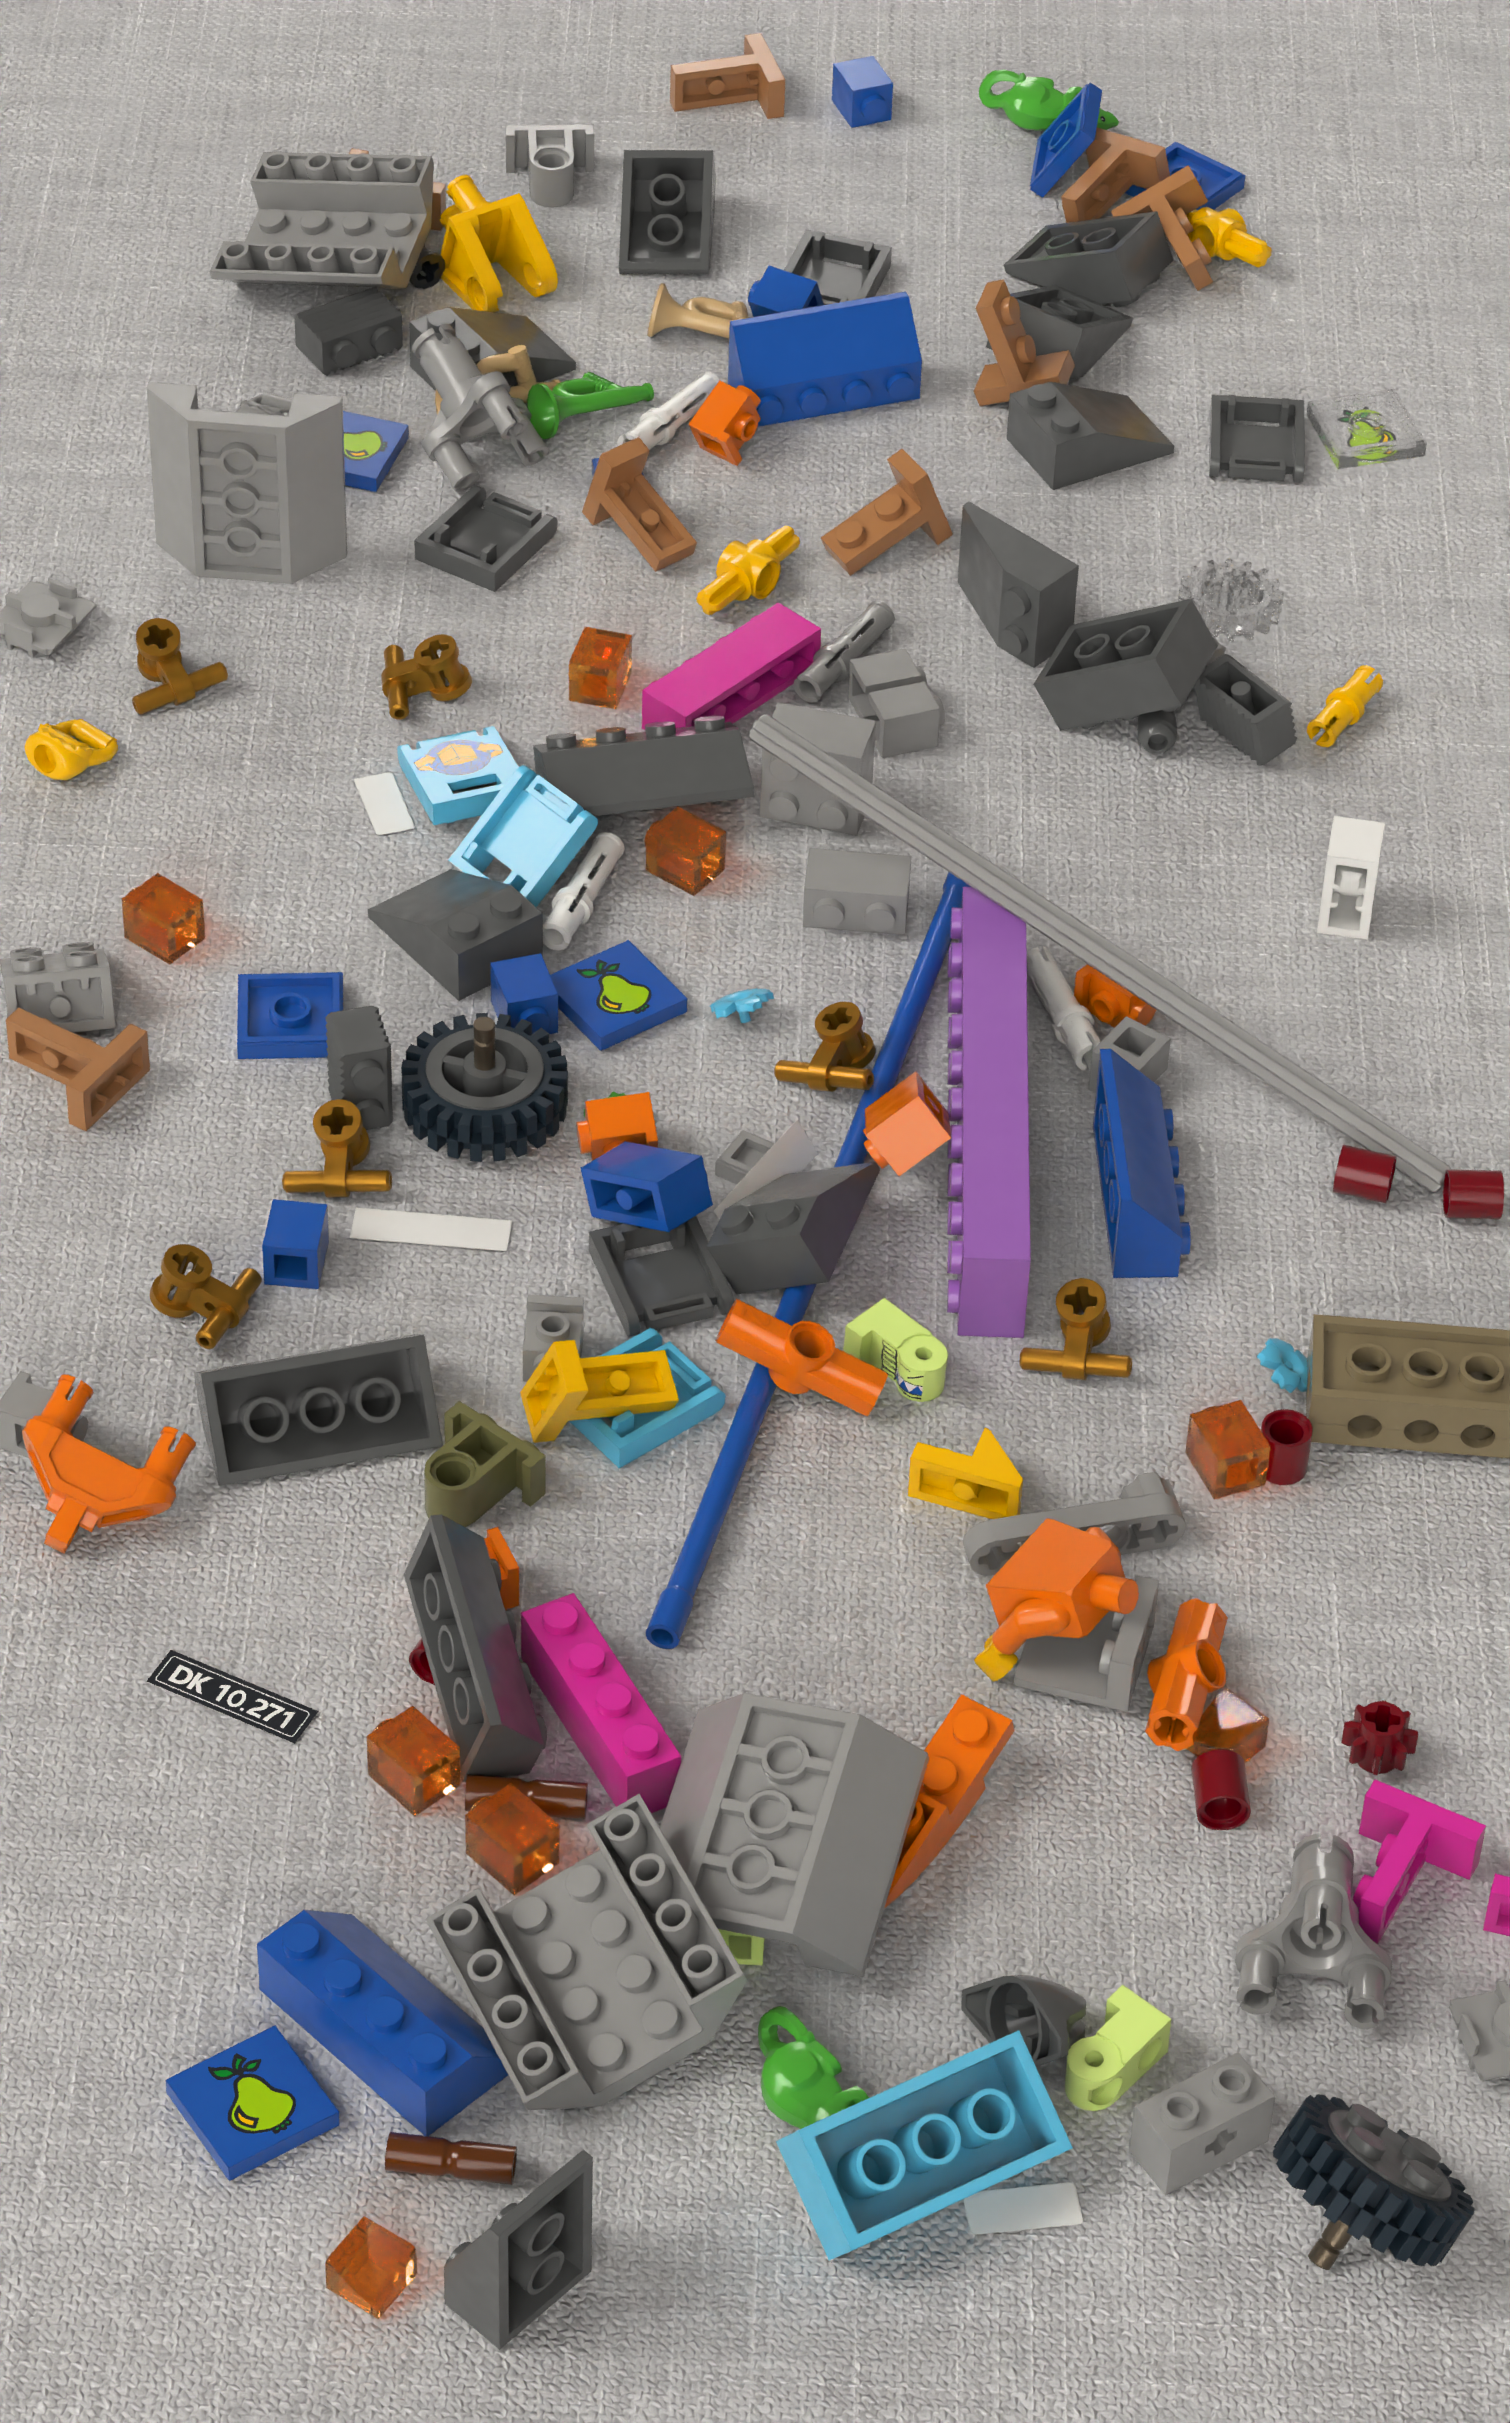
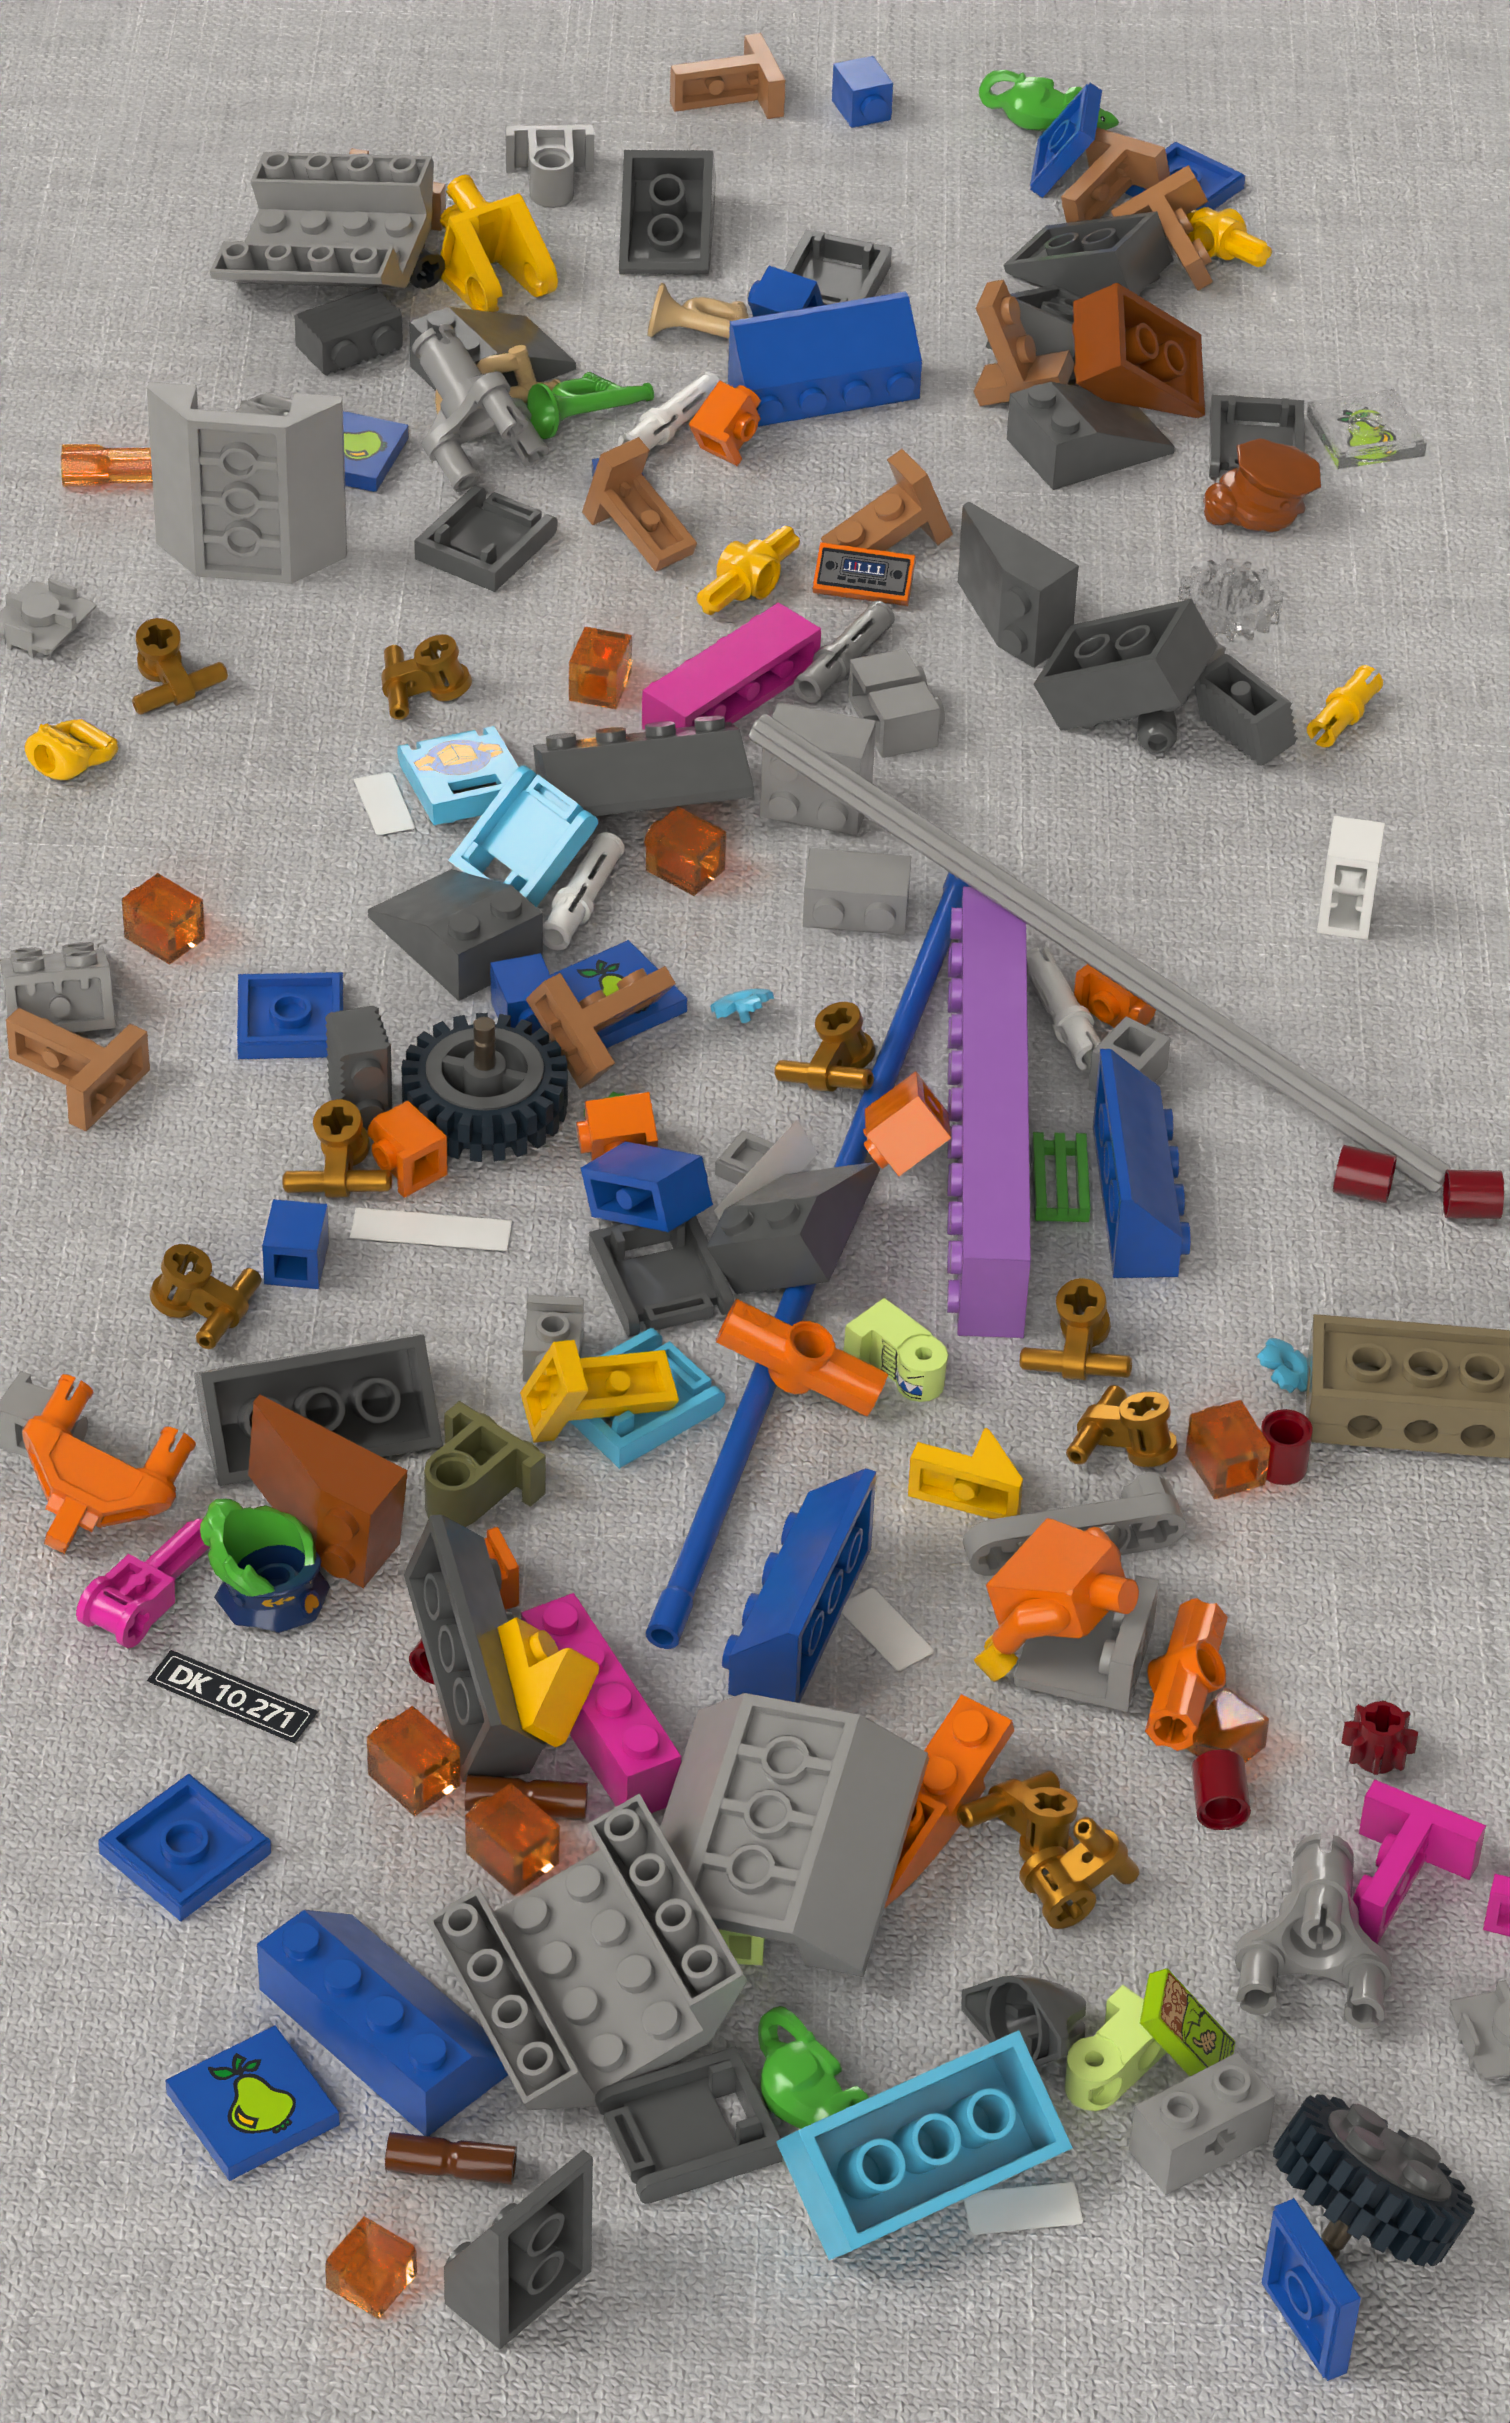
(96, 465): none -> clear orange axle
(138, 1591): none -> dark pink connector
(184, 1847): none -> blue tile
(264, 1566): none -> piece
(331, 1486): none -> dark orange slope
(408, 1147): none -> orange brick
(545, 1681): none -> yellow slope
(577, 1023): none -> medium nougat bracket
(675, 2131): none -> dark grey container
(803, 1591): none -> blue slope
(864, 574): none -> tile
(886, 1629): none -> white sticker
(1030, 1807): none -> pearl gold piece
(1061, 1149): none -> bright green tile
(1077, 1873): none -> pearl gold piece
(1126, 1424): none -> pearl gold piece
(1137, 353): none -> dark orange slope
(1183, 2024): none -> tile
(1265, 487): none -> dark orange piece
(1310, 2290): none -> blue tile

